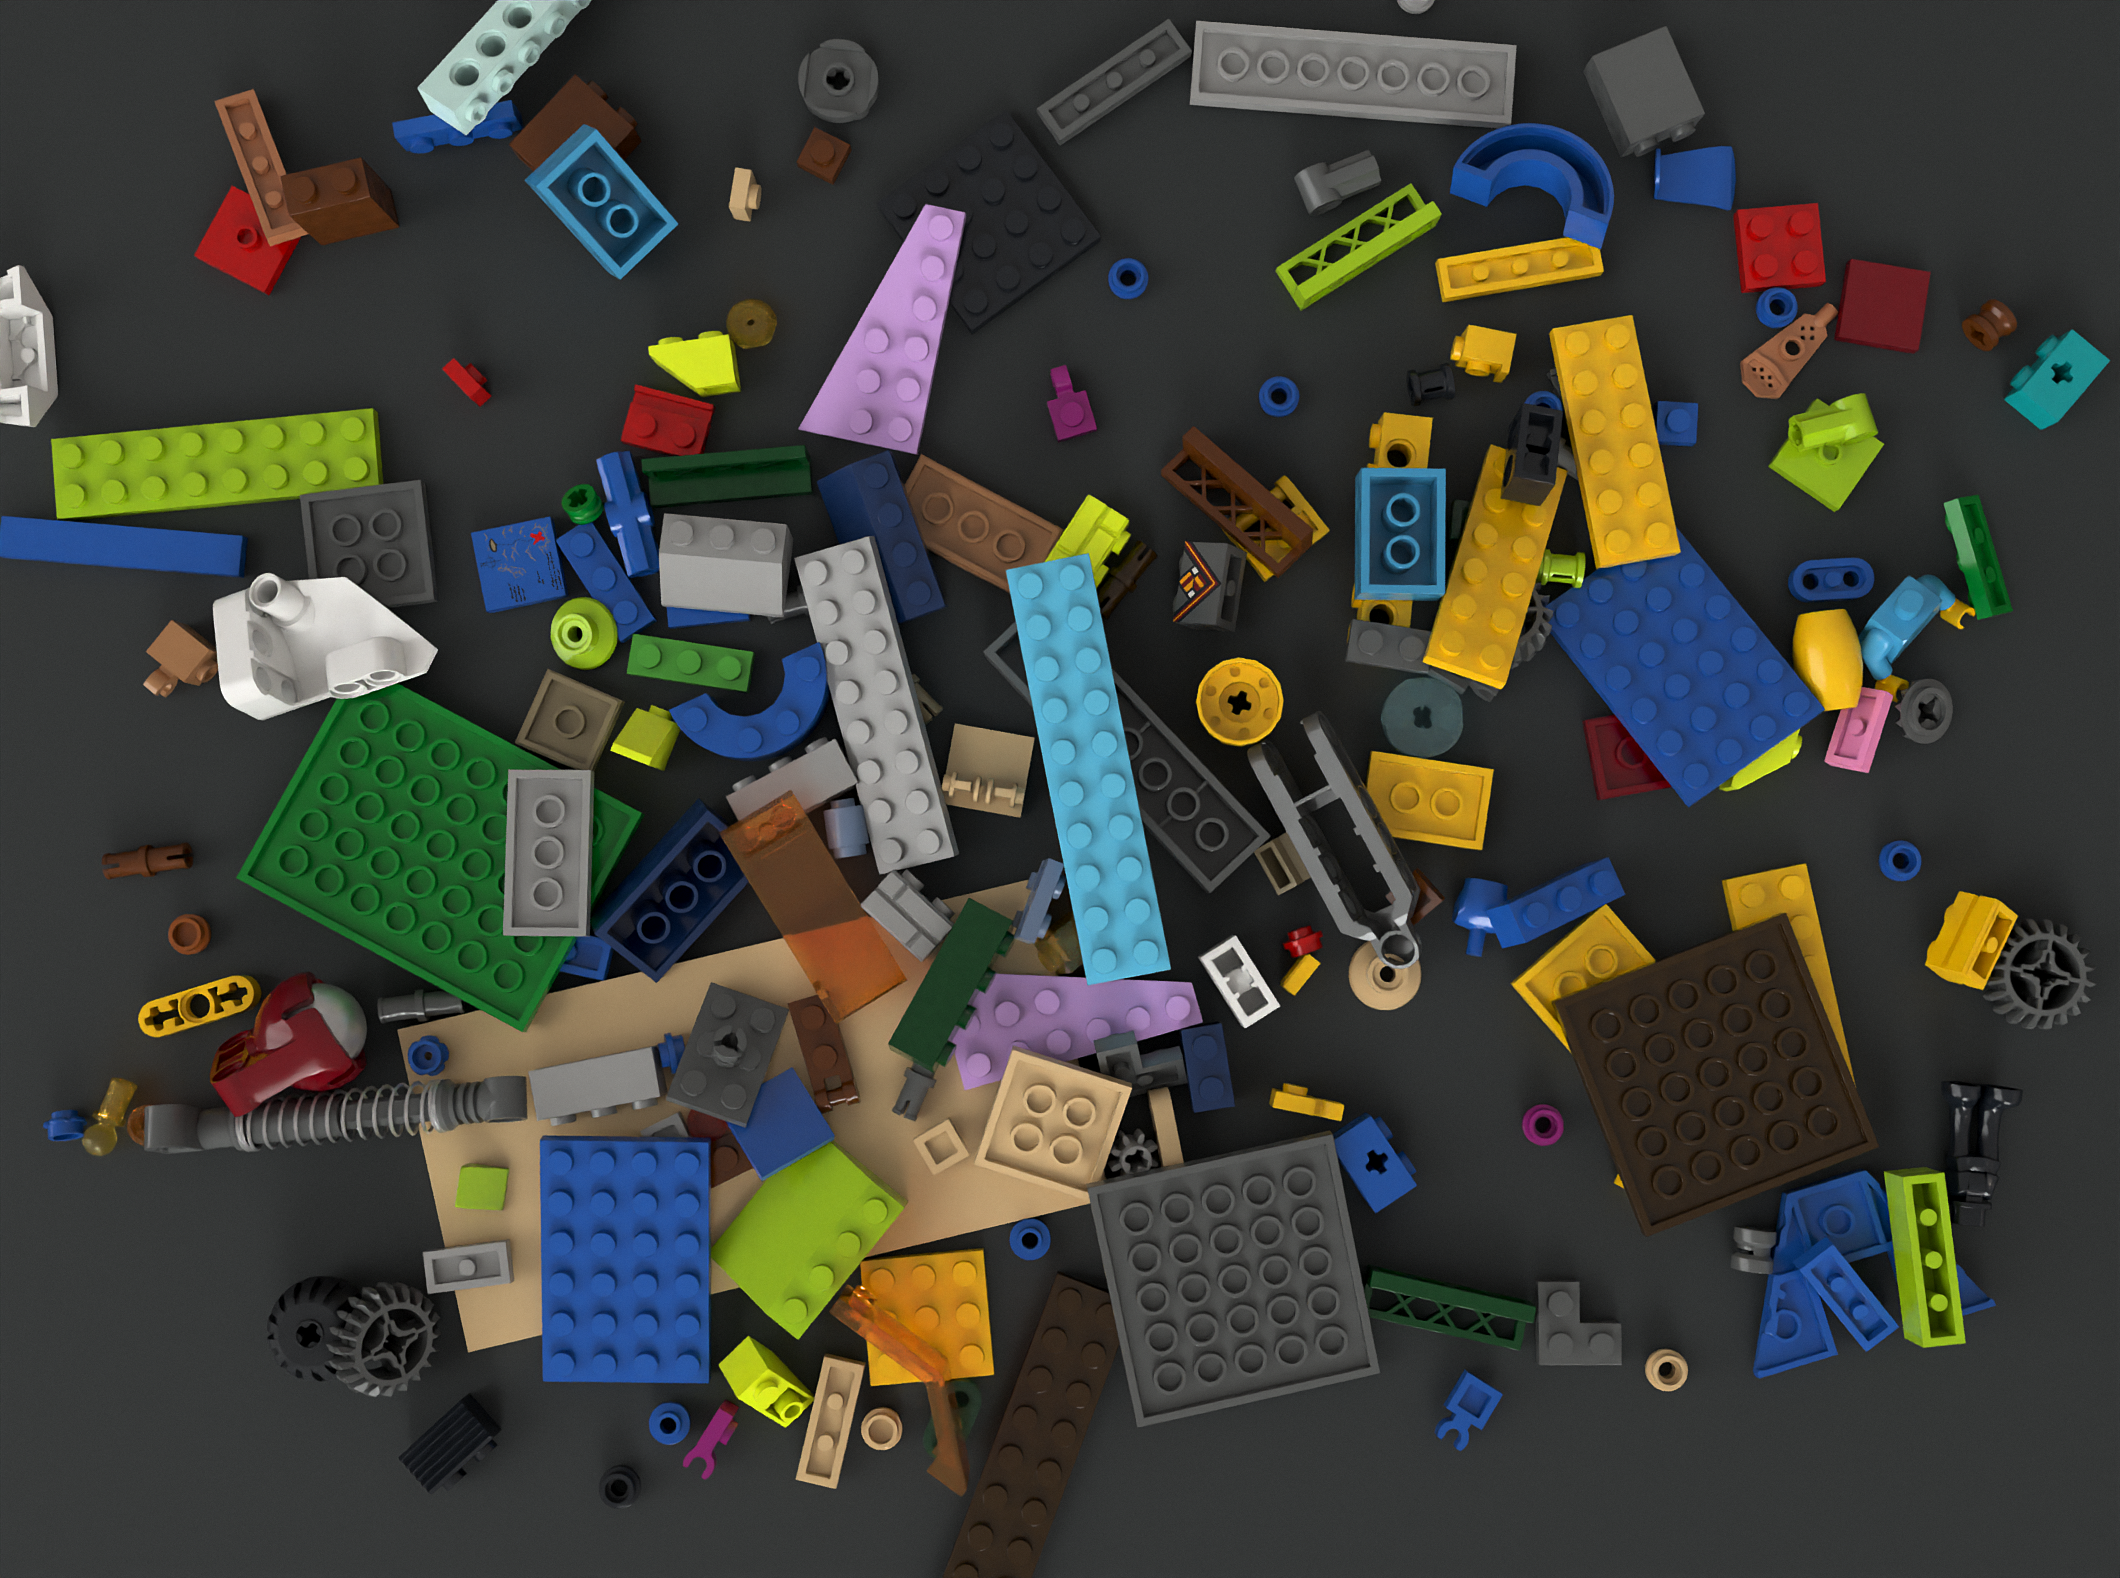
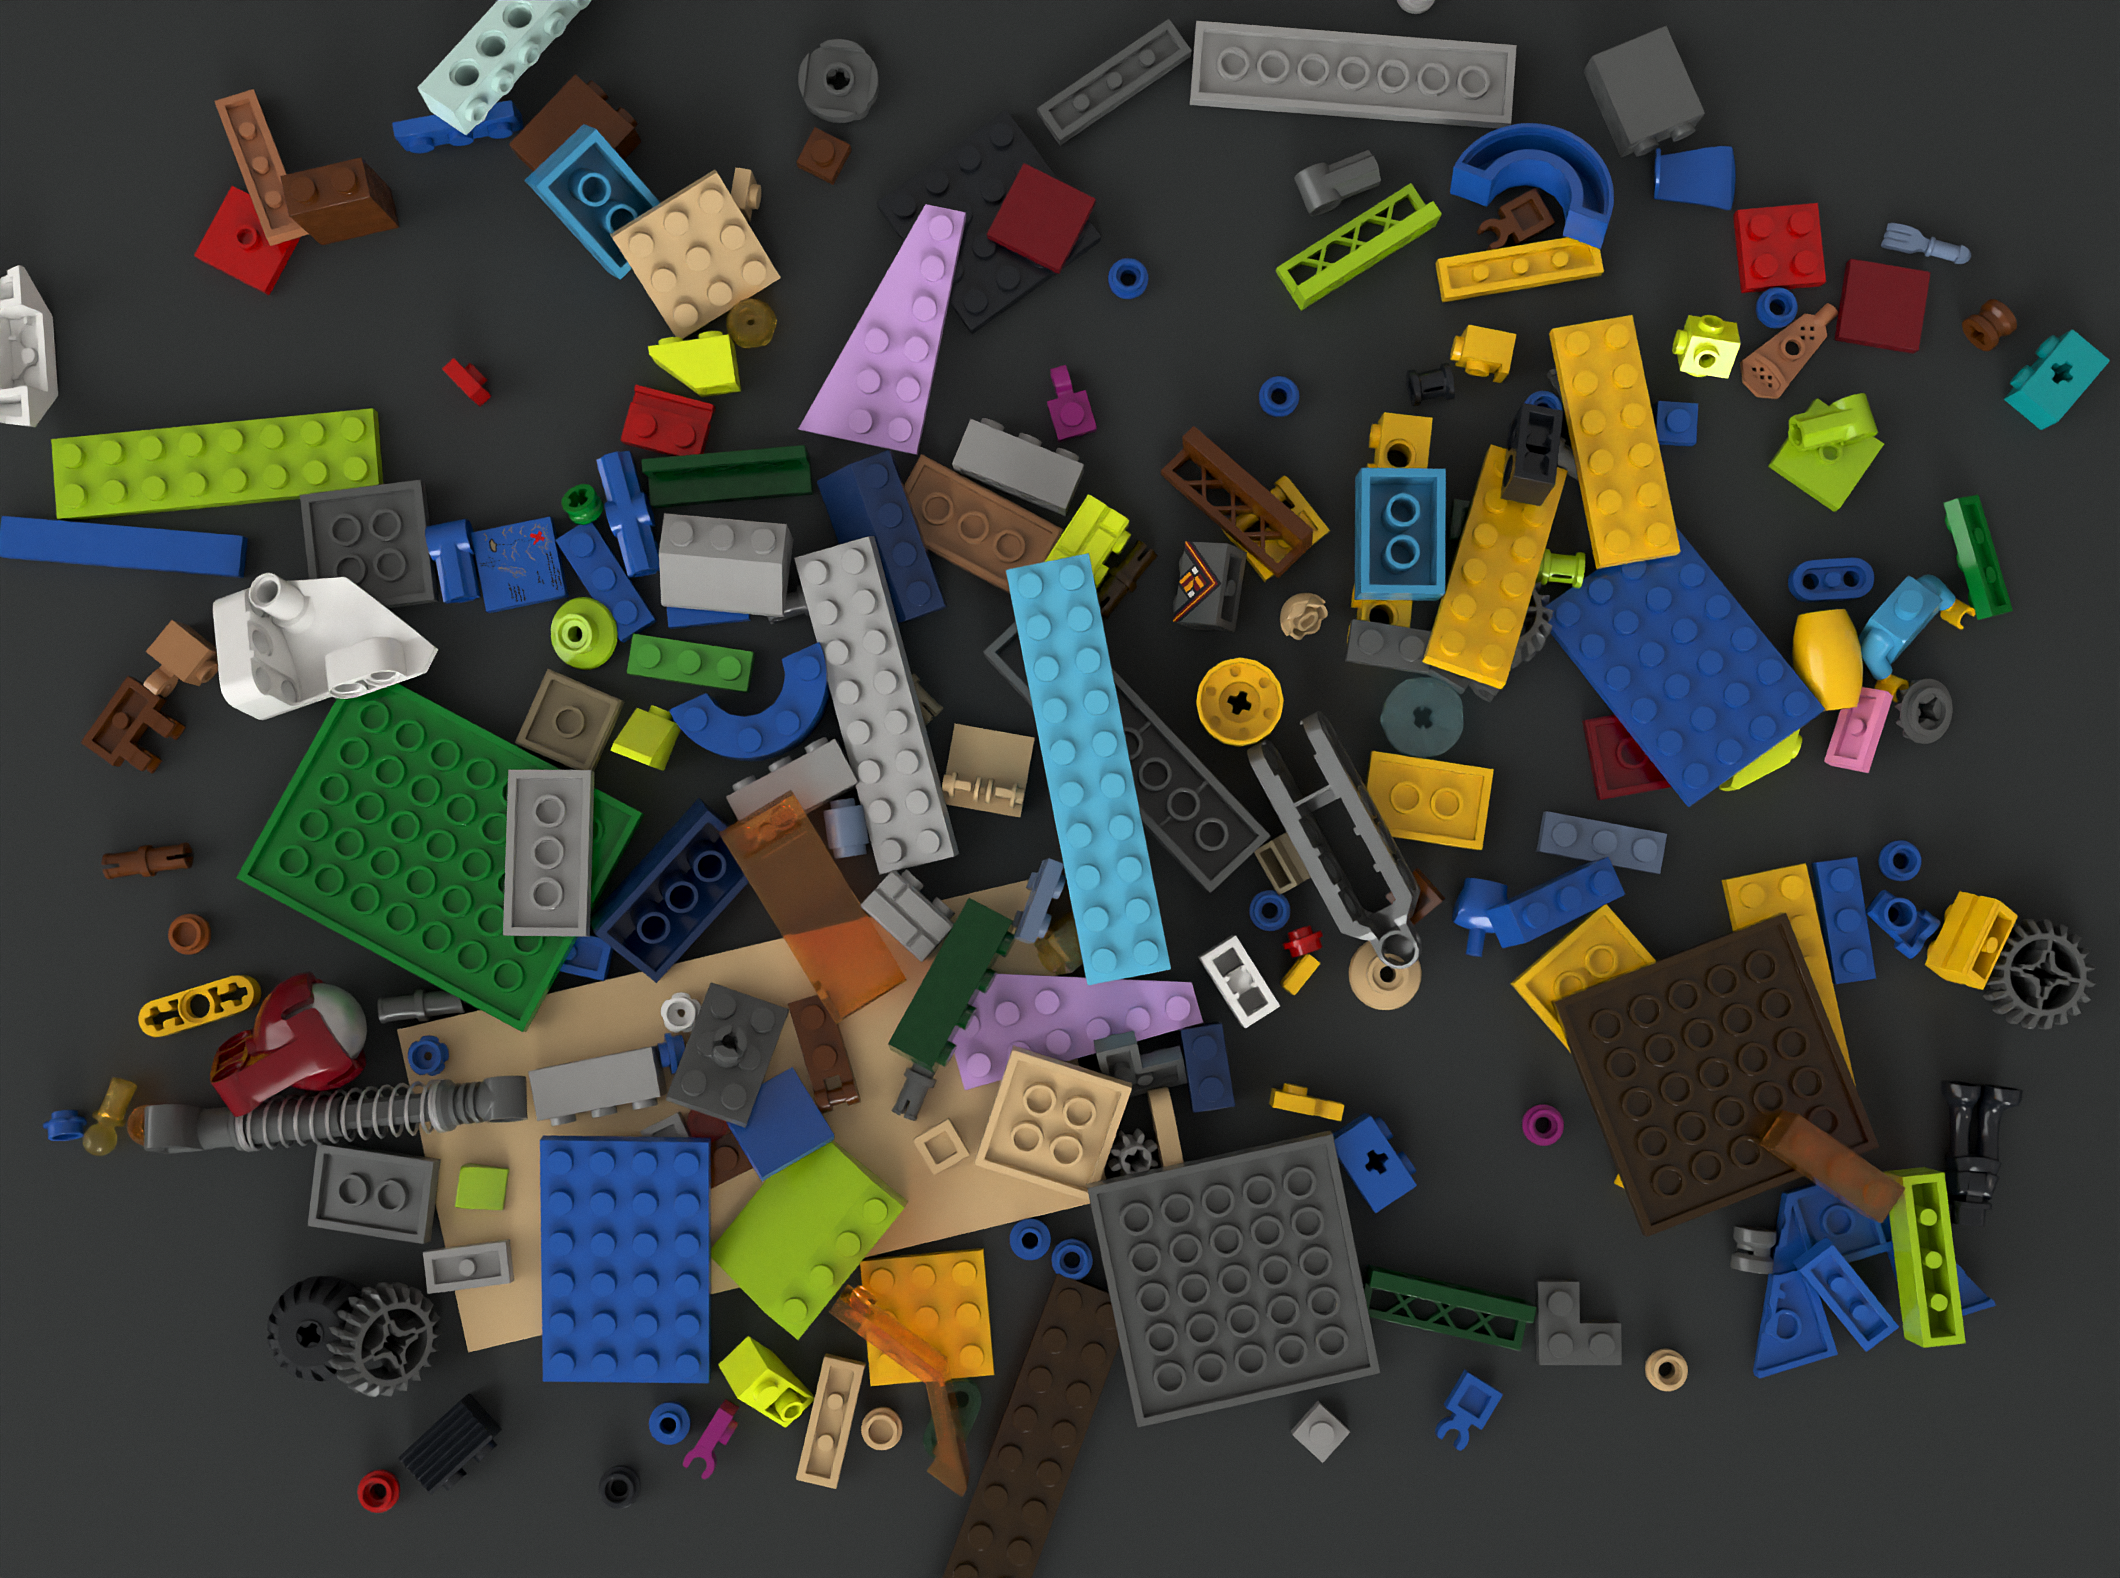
(125, 721): none -> reddish brown plate
(370, 1499): none -> red plate
(374, 1192): none -> dark grey plate
(453, 551): none -> blue piece
(670, 1010): none -> white plate
(695, 255): none -> tan plate
(1018, 465): none -> light grey brick
(1041, 218): none -> dark red tile
(1072, 1245): none -> blue plate
(1282, 906): none -> blue plate
(1302, 615): none -> tan plate
(1320, 1431): none -> light grey plate
(1520, 219): none -> reddish brown plate
(1595, 840): none -> sand blue plate
(1707, 346): none -> neon yellow brick
(1832, 1166): none -> clear orange brick
(1843, 920): none -> blue plate
(1907, 926): none -> blue plate
(1910, 240): none -> sand blue piece

